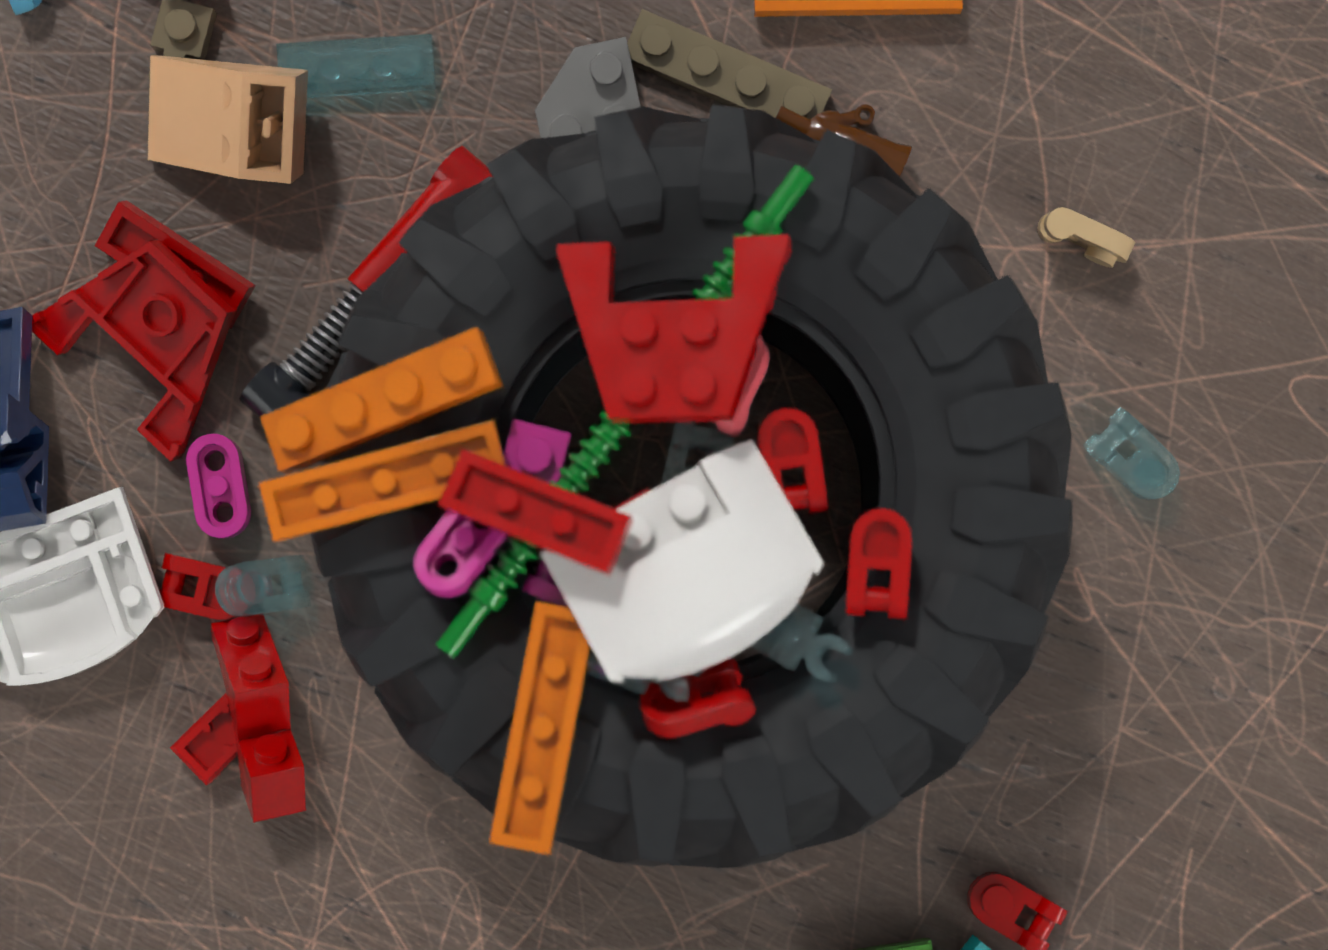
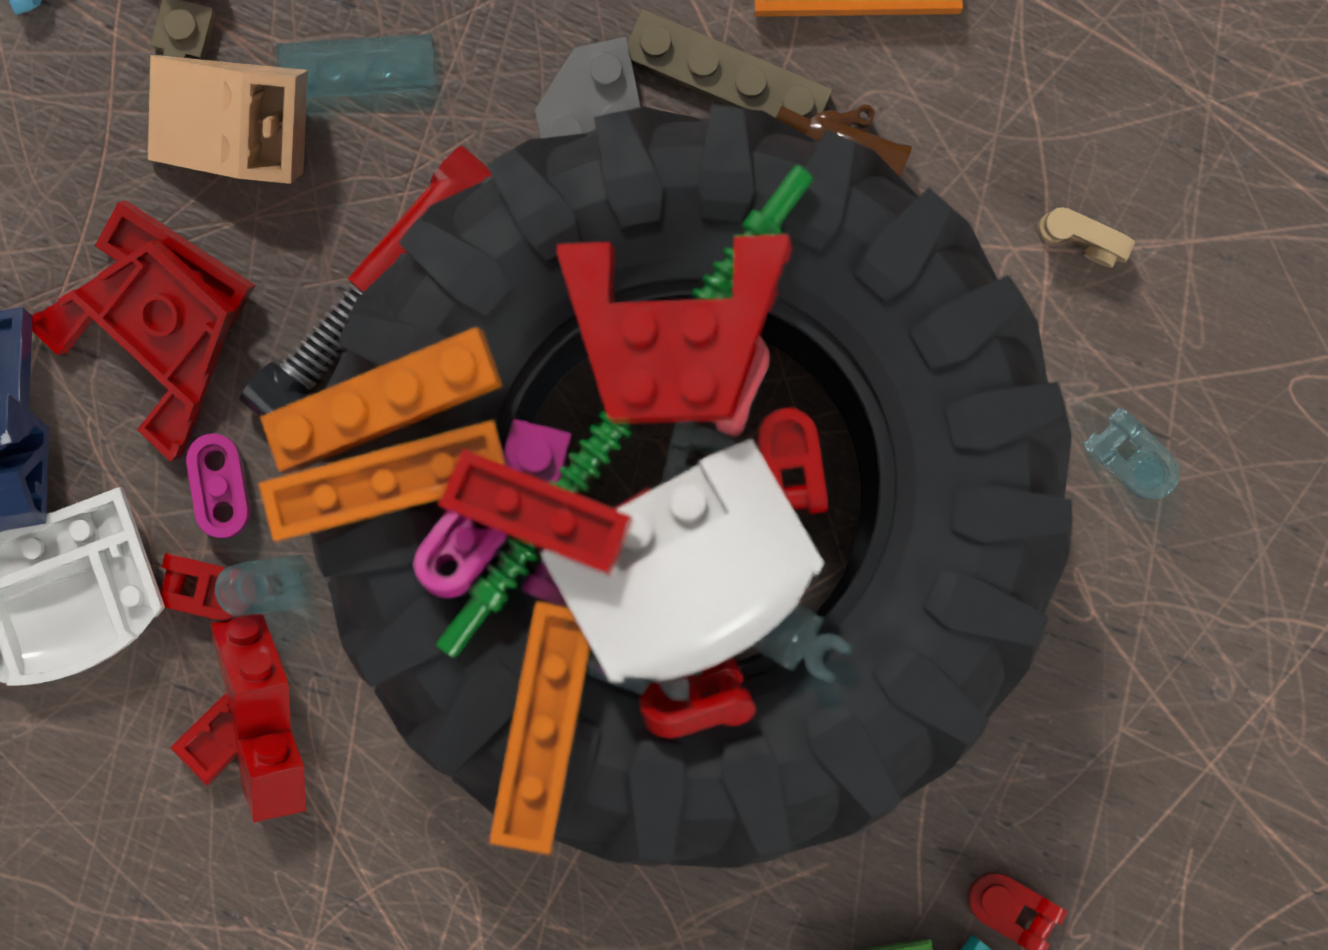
(879, 542): red plate -> none

